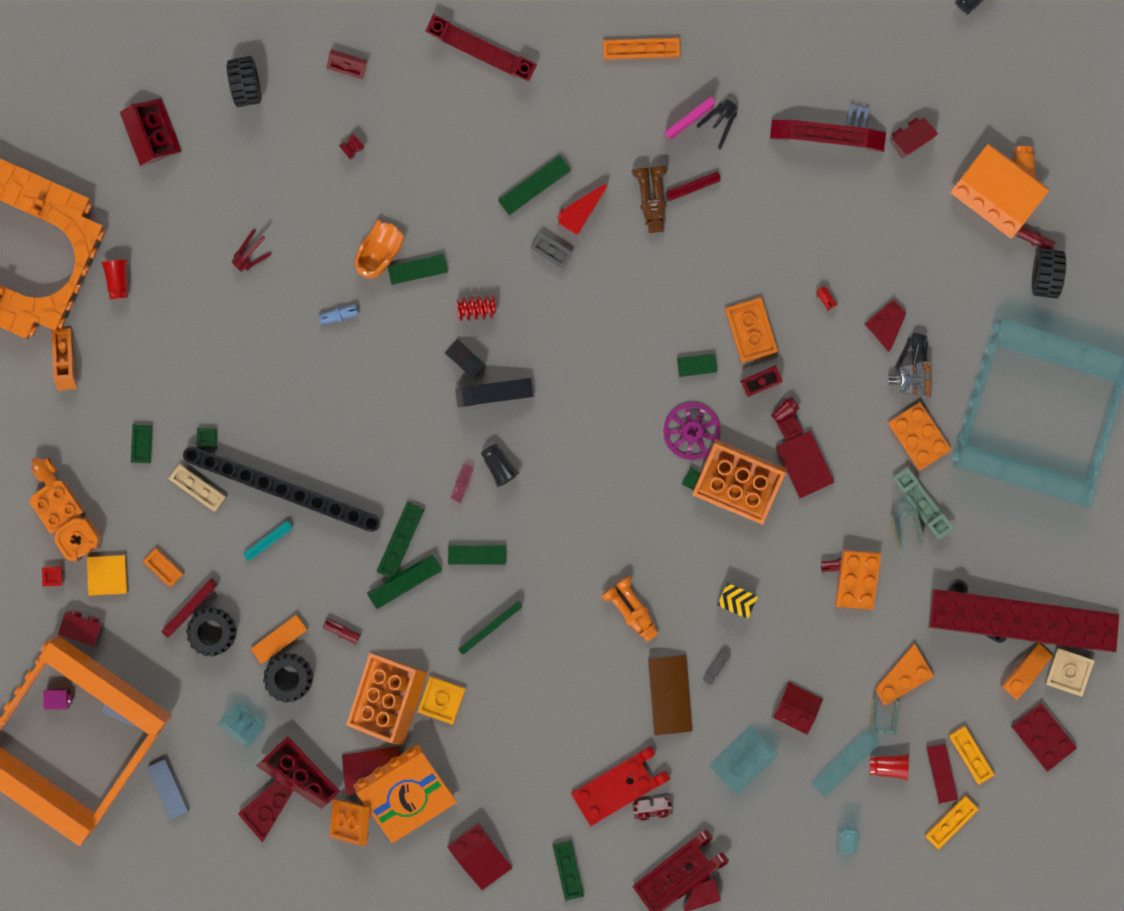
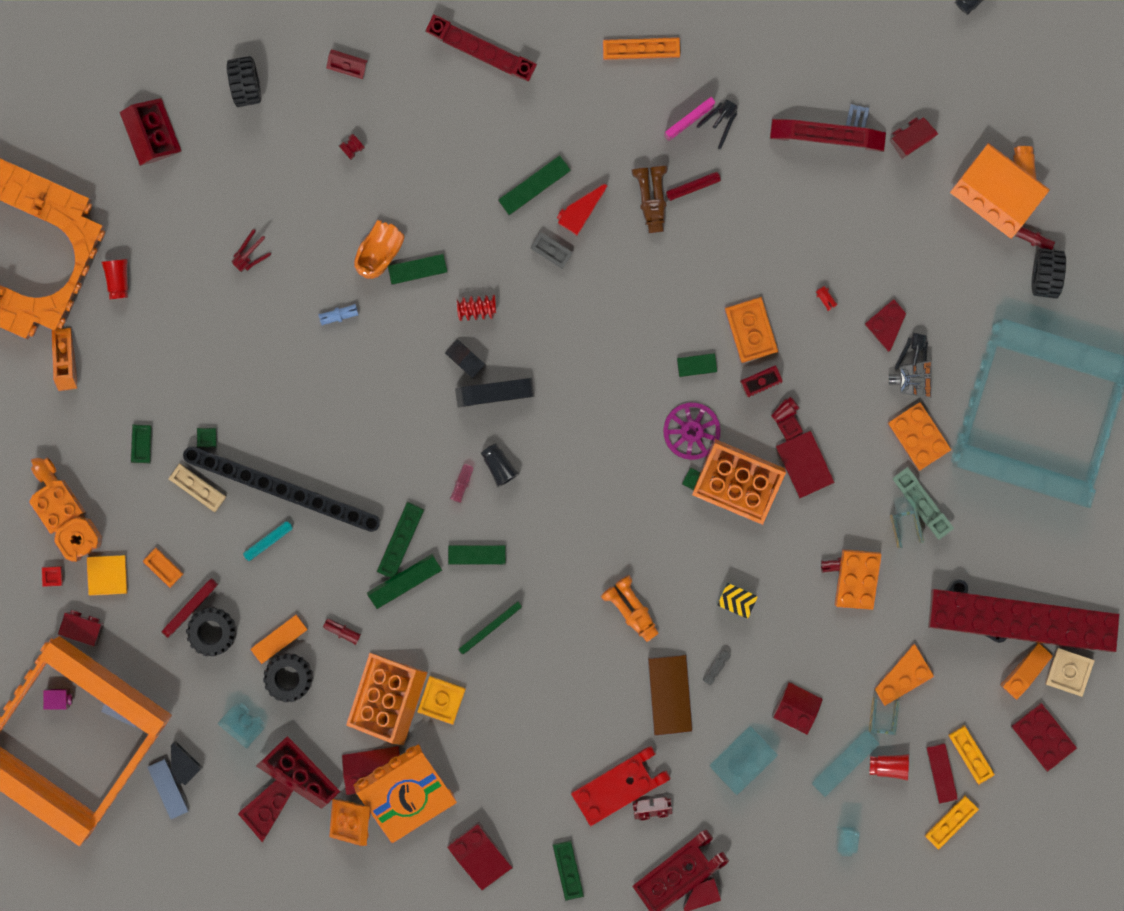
(183, 765): none -> black slope

